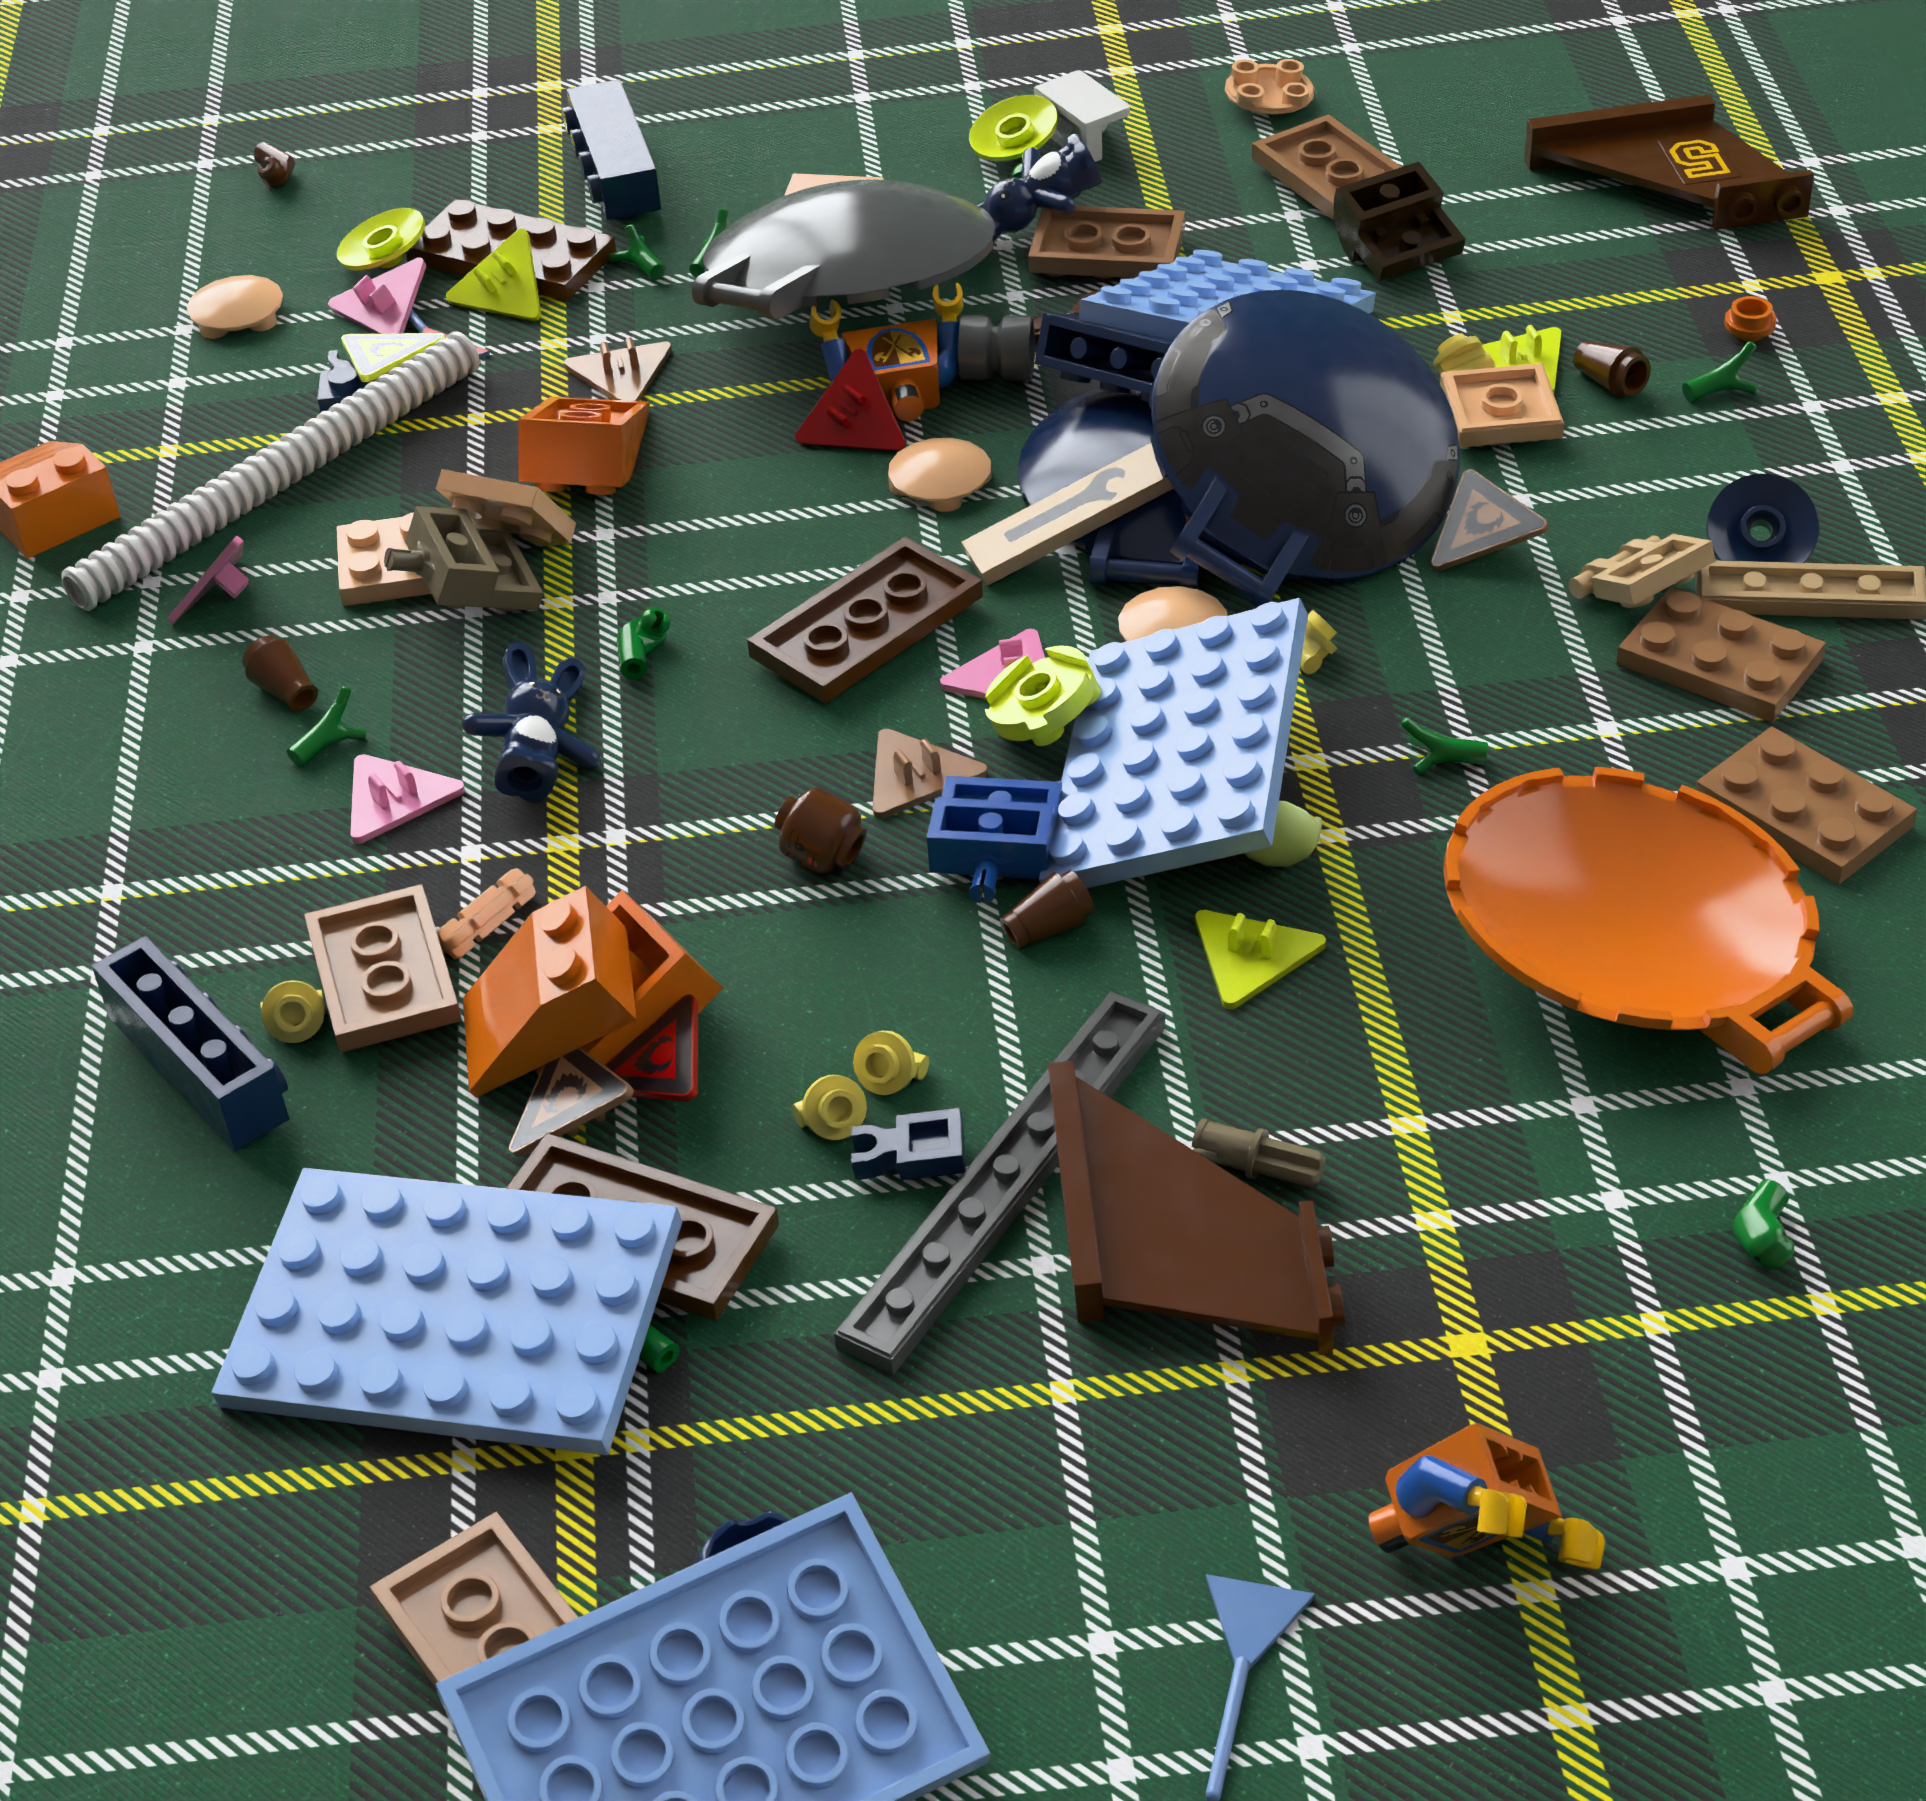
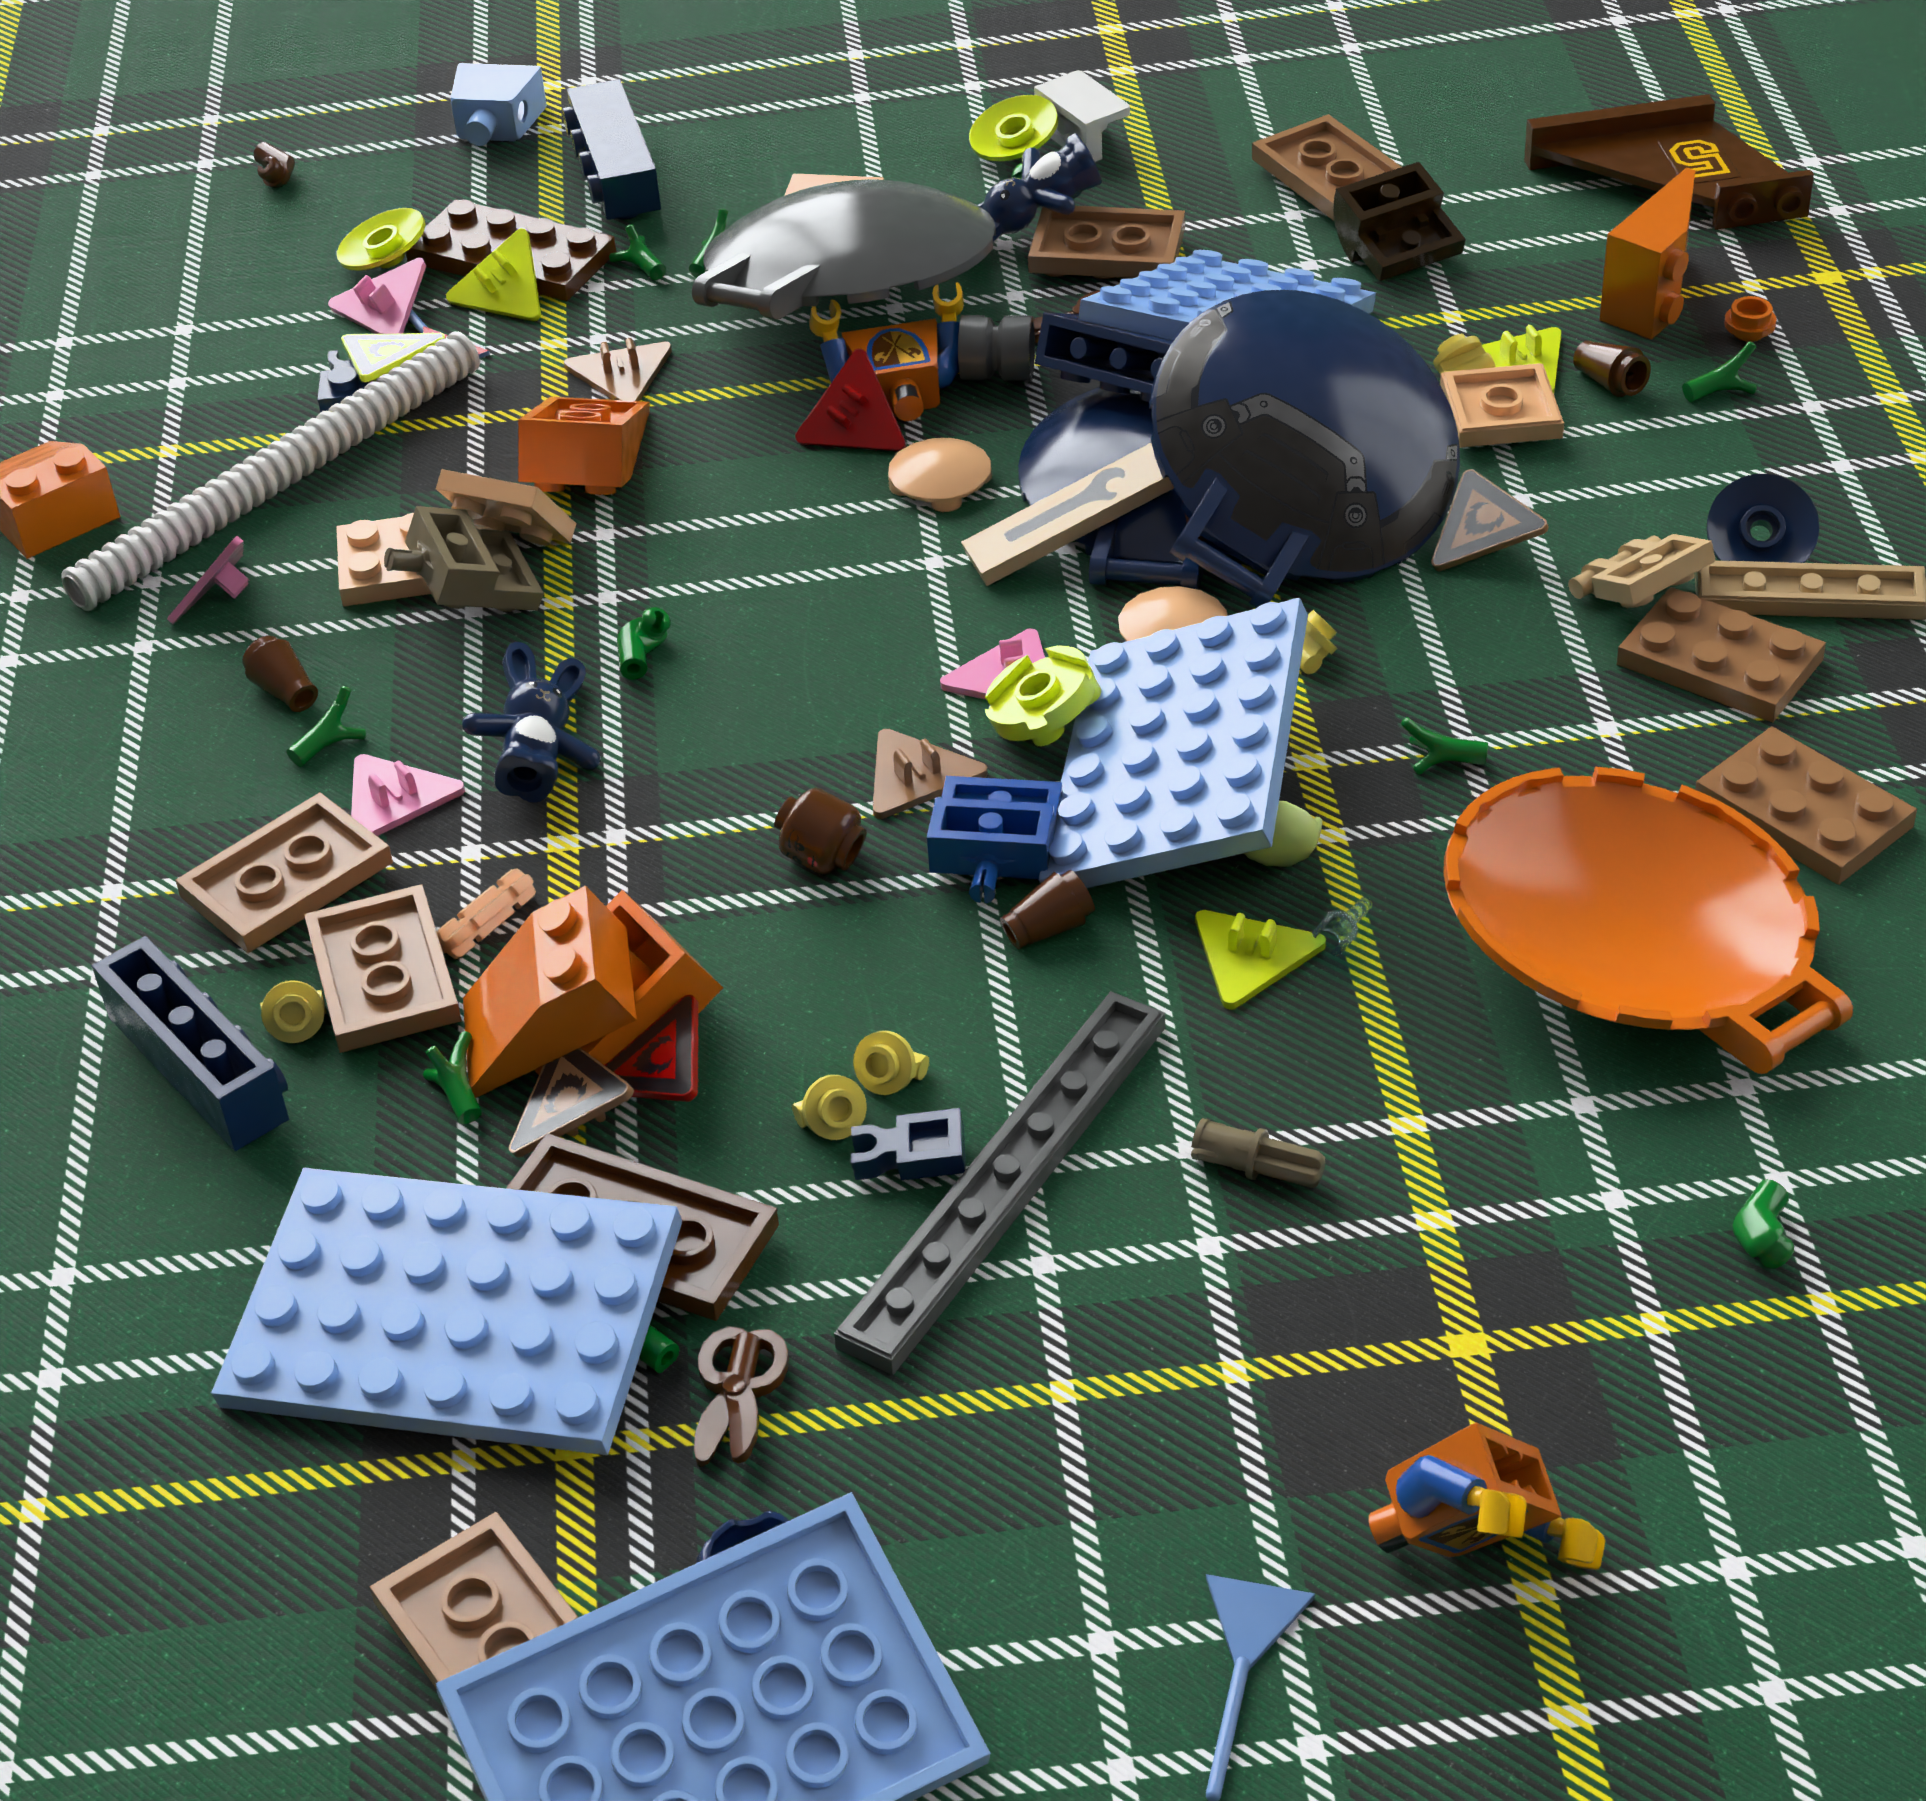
(235, 305): light nougat dish -> none
(284, 872): none -> medium nougat plate
(454, 1080): none -> green bar
(496, 101): none -> light blue torso
(736, 1390): none -> piece
(864, 619): reddish brown plate -> none
(1177, 1232): reddish brown piece -> none
(1269, 86): light nougat dish -> none
(1344, 924): none -> clear light blue hand
(1648, 261): none -> orange slope

